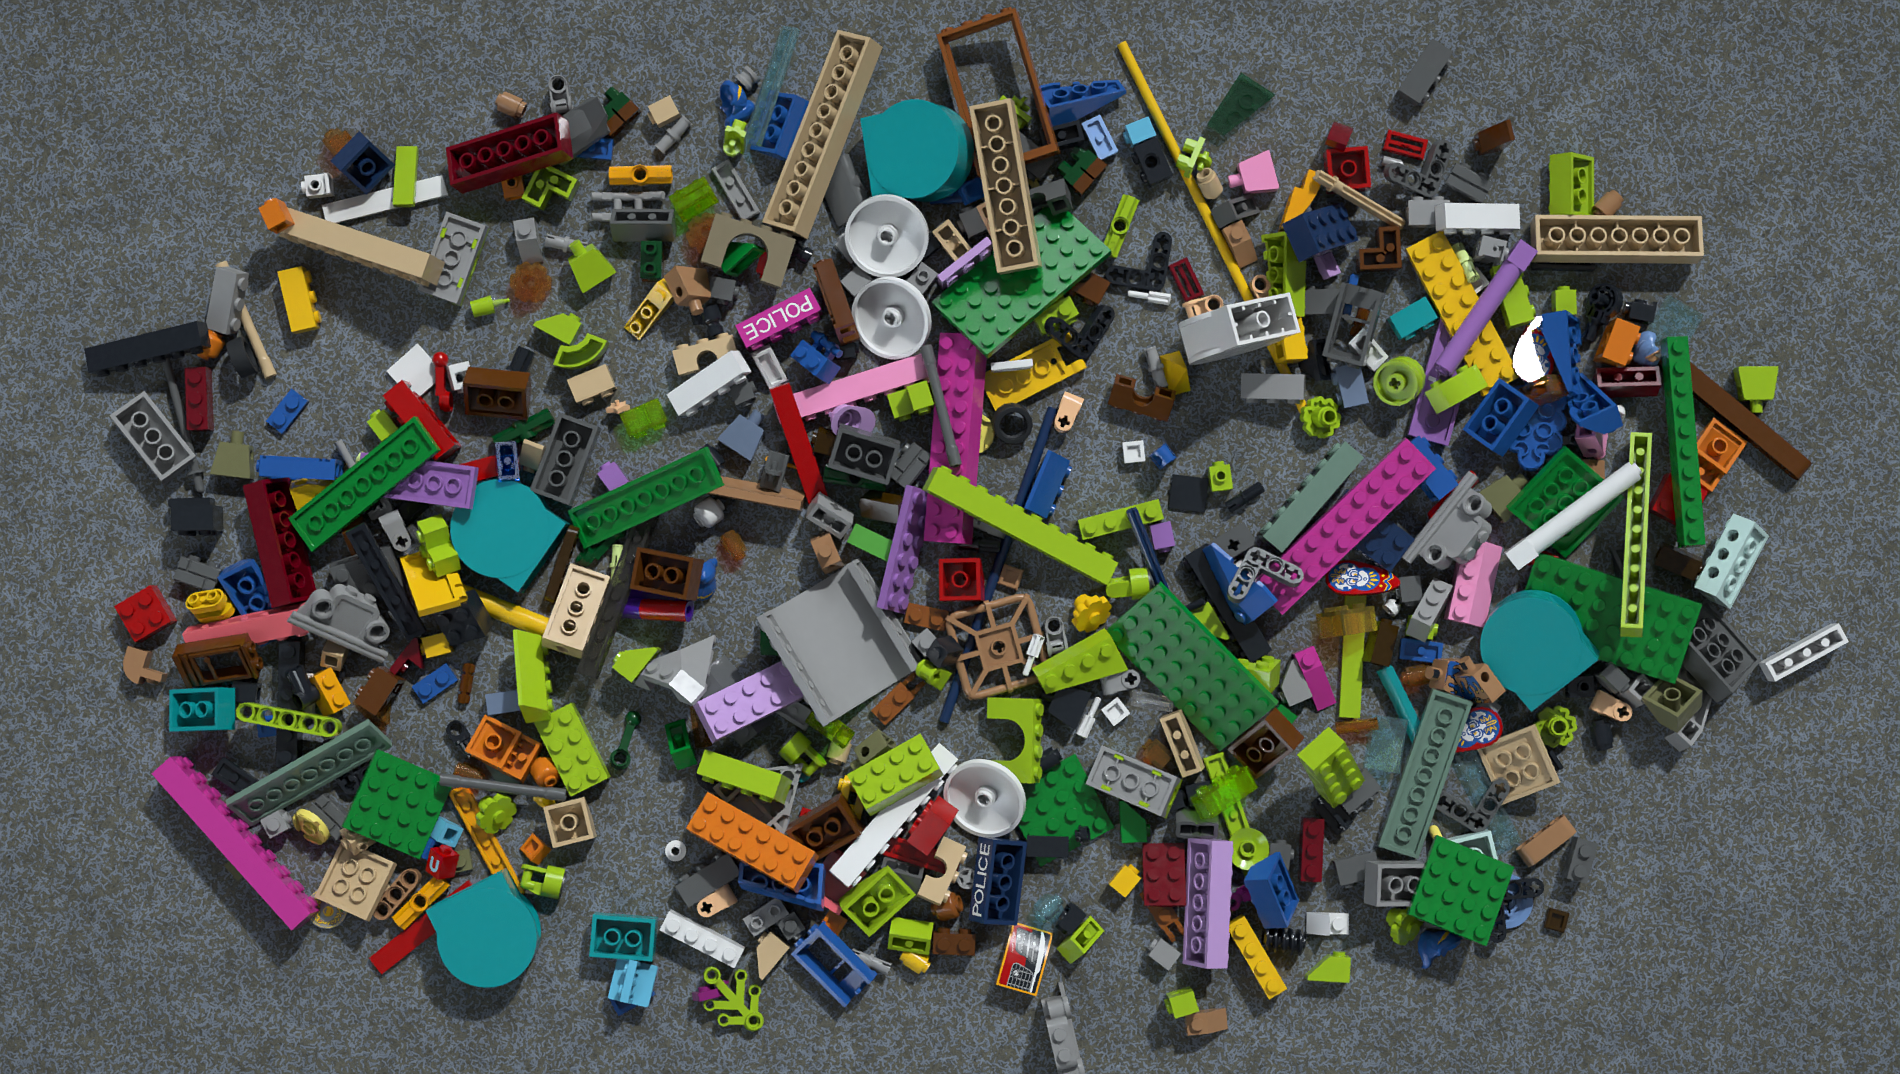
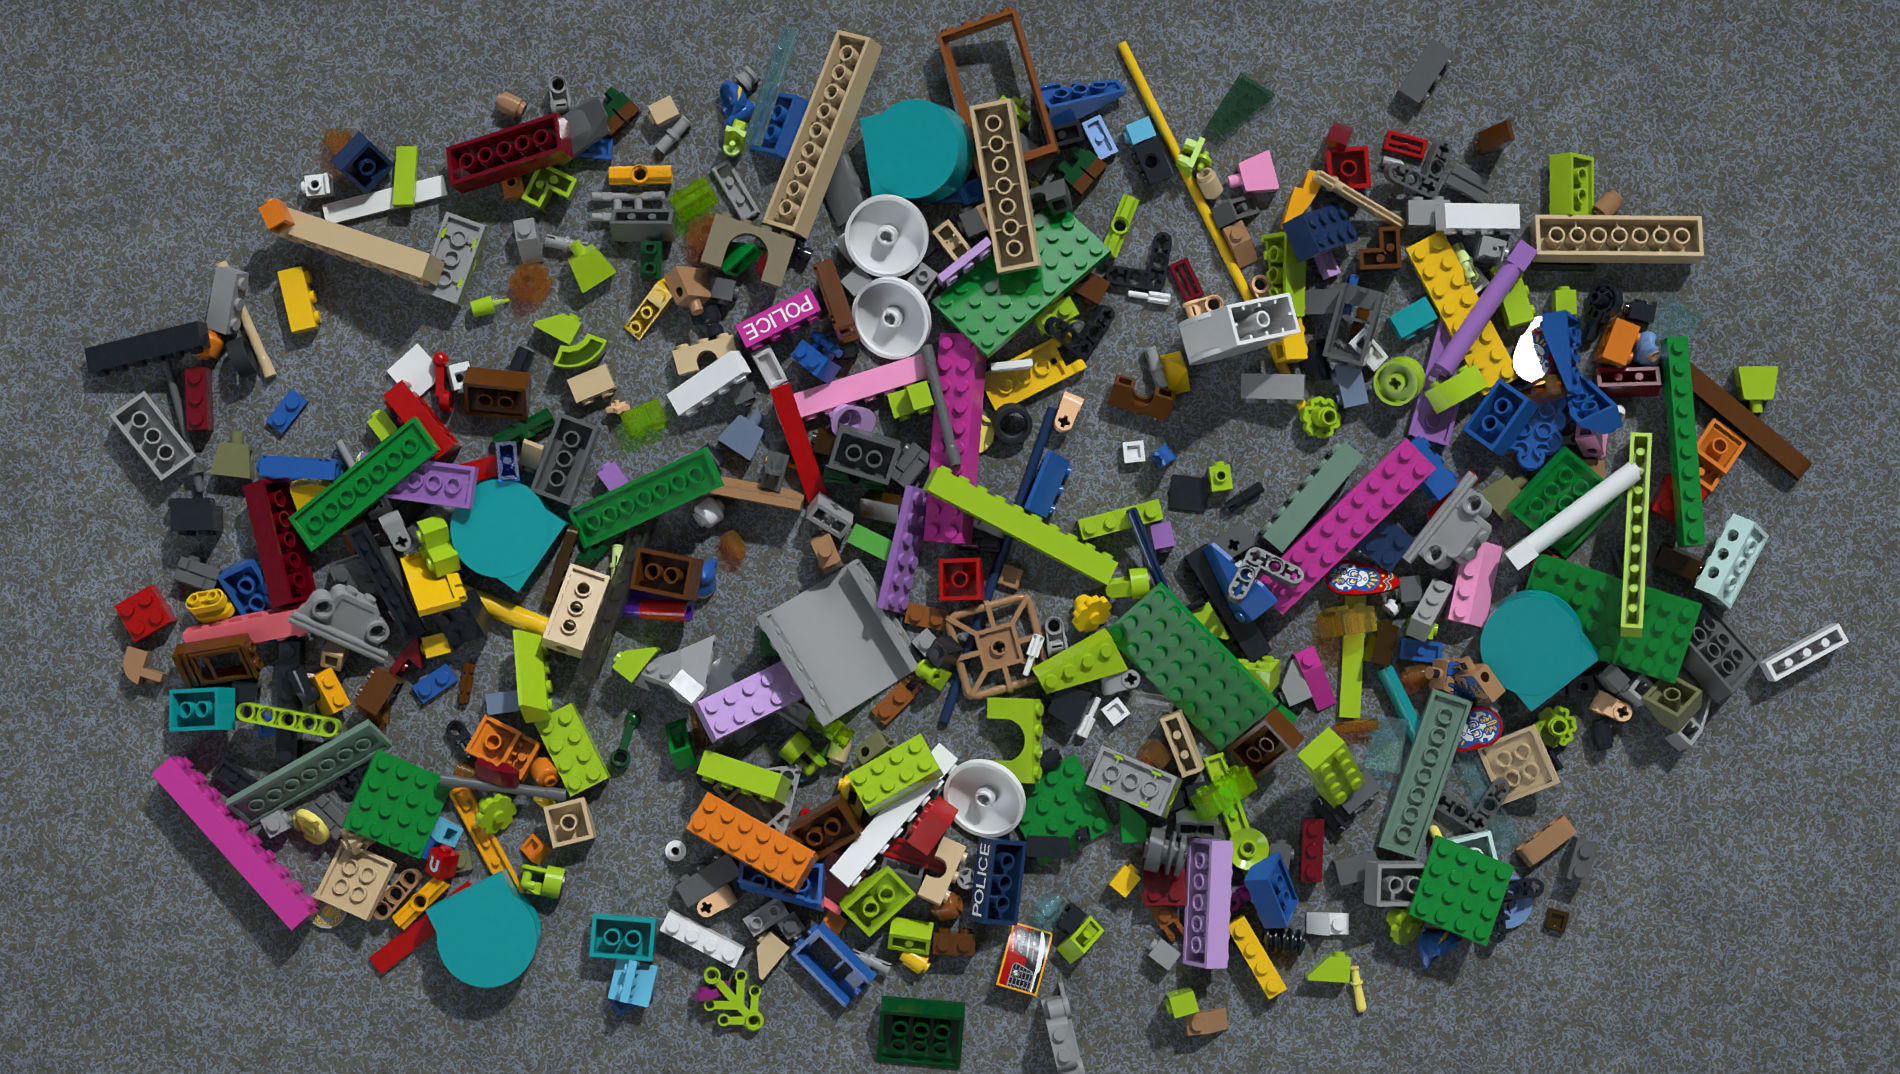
(499, 775): none -> dark red slope
(920, 1032): none -> dark green slope
(1163, 851): none -> dark grey wheel
(1358, 991): none -> light yellow piece

